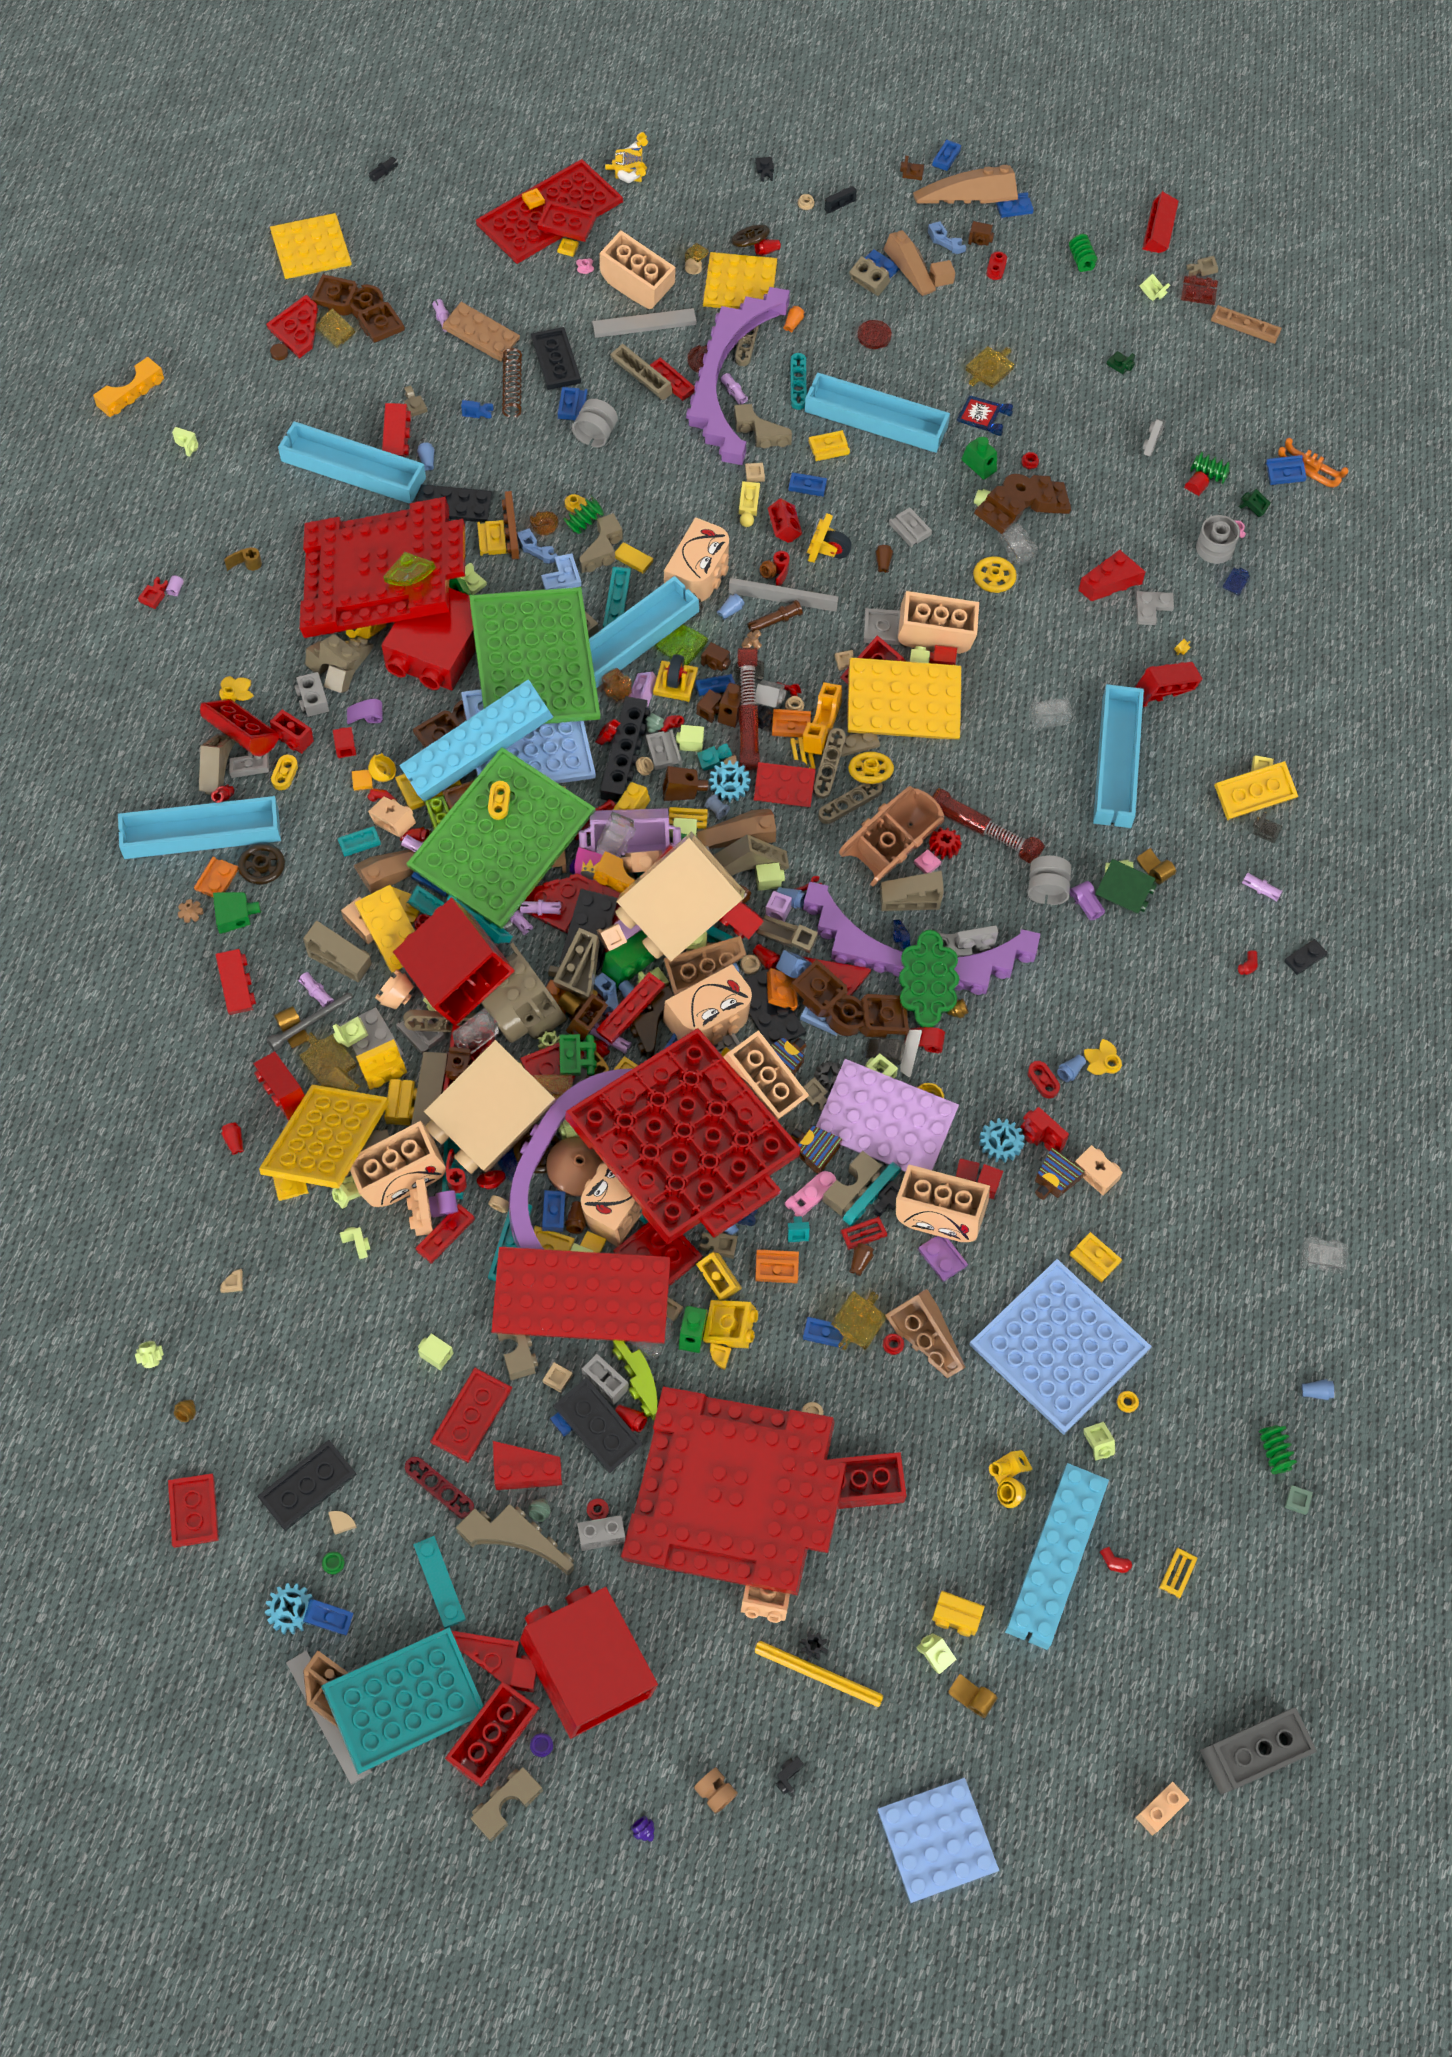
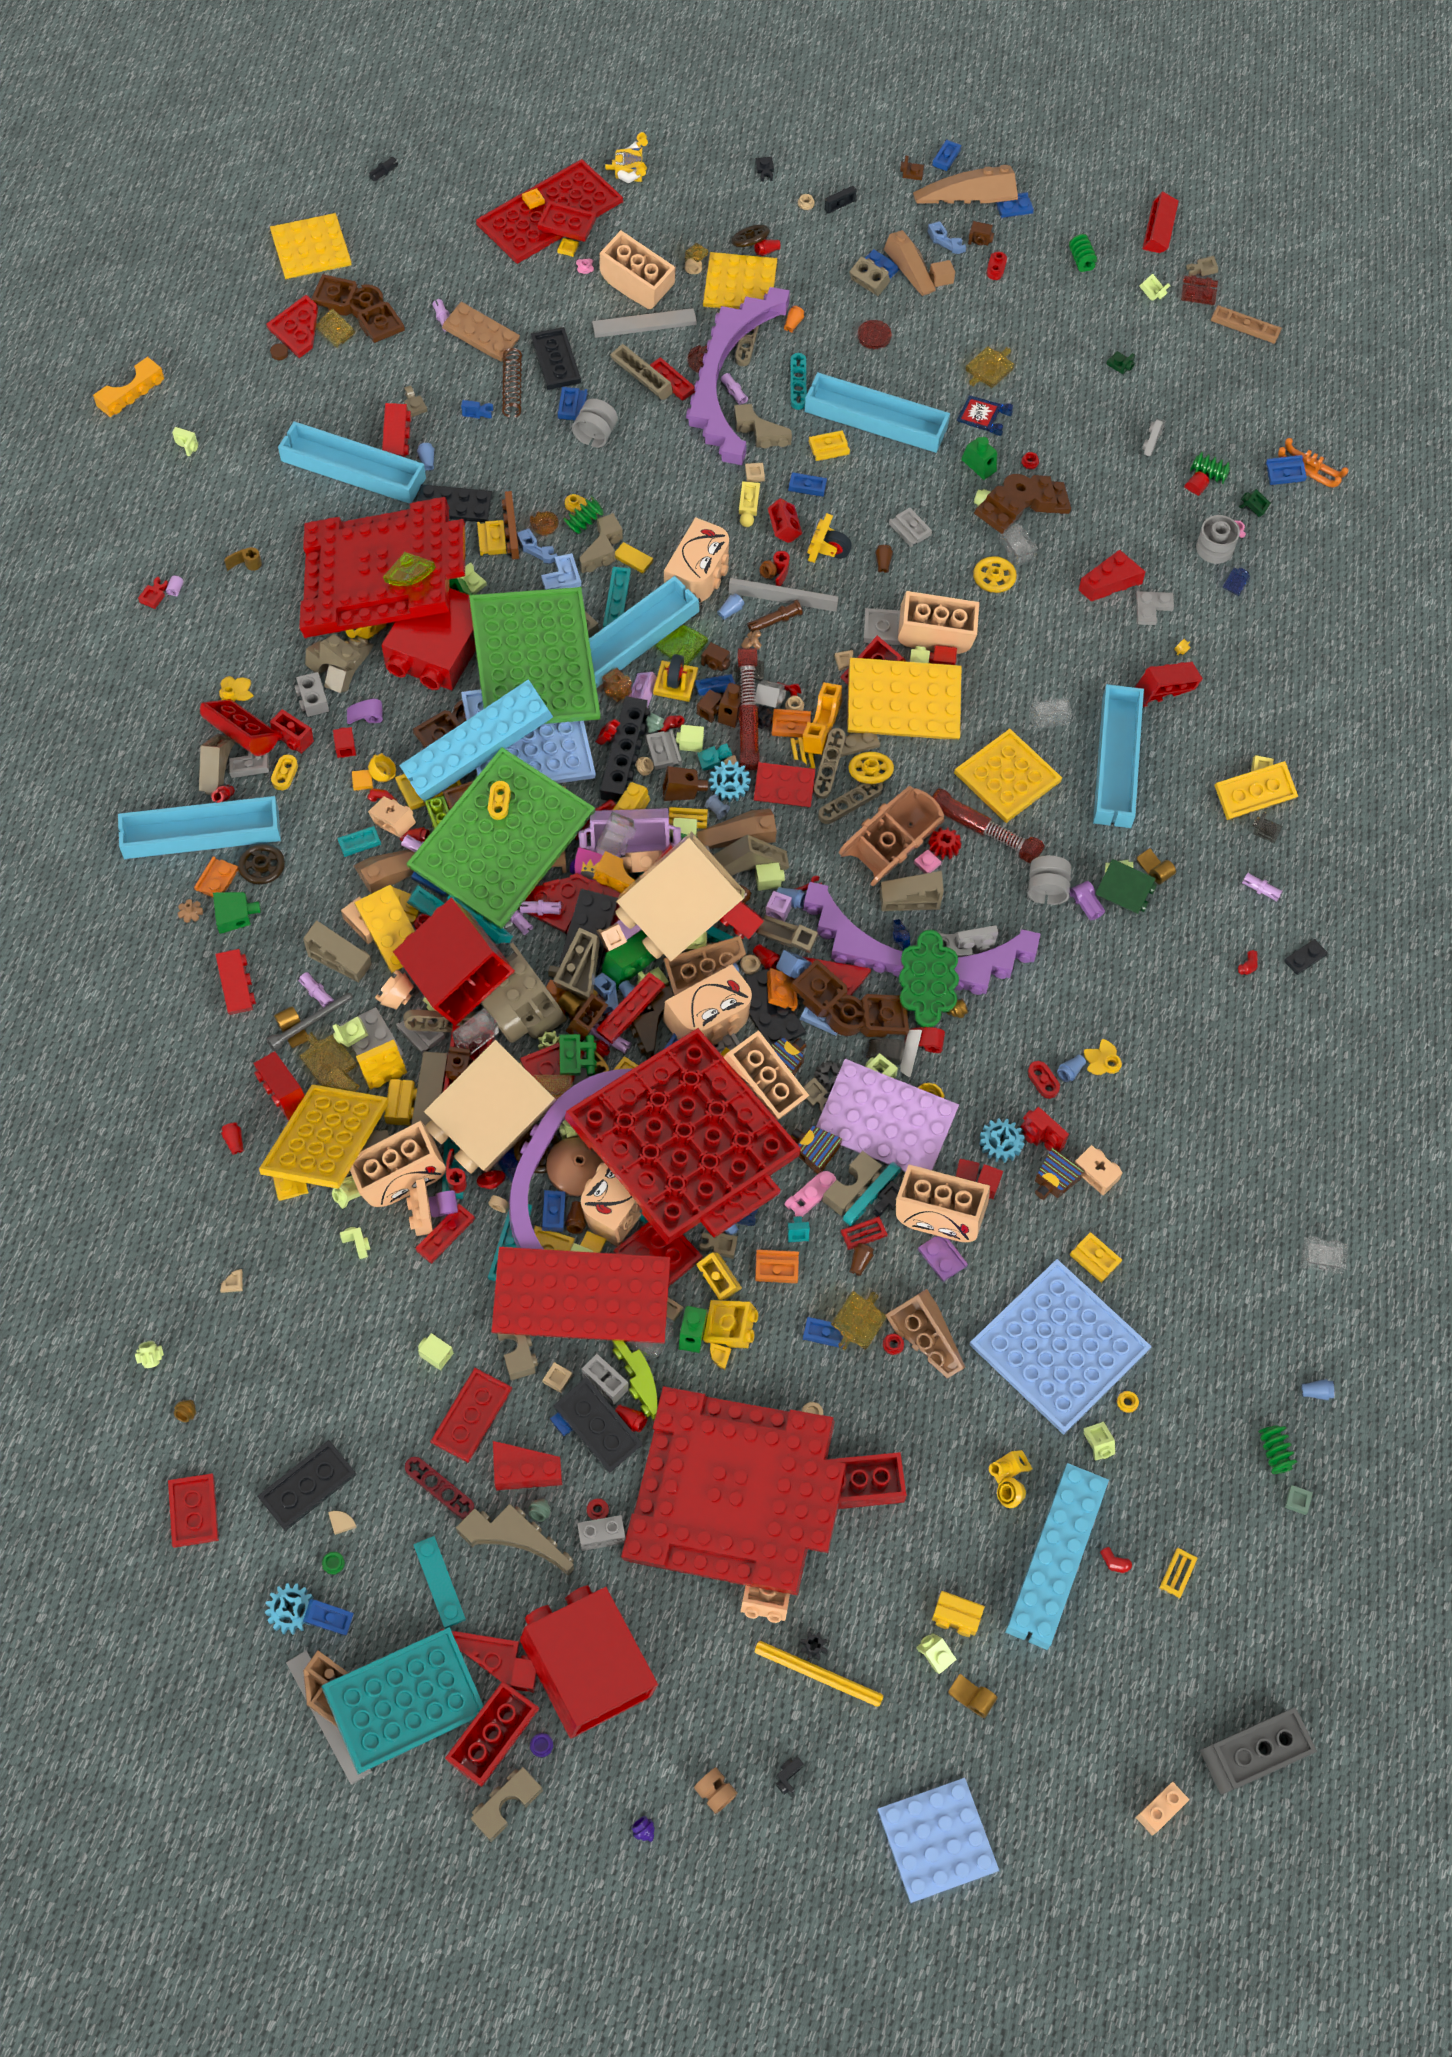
(1008, 775): none -> yellow plate

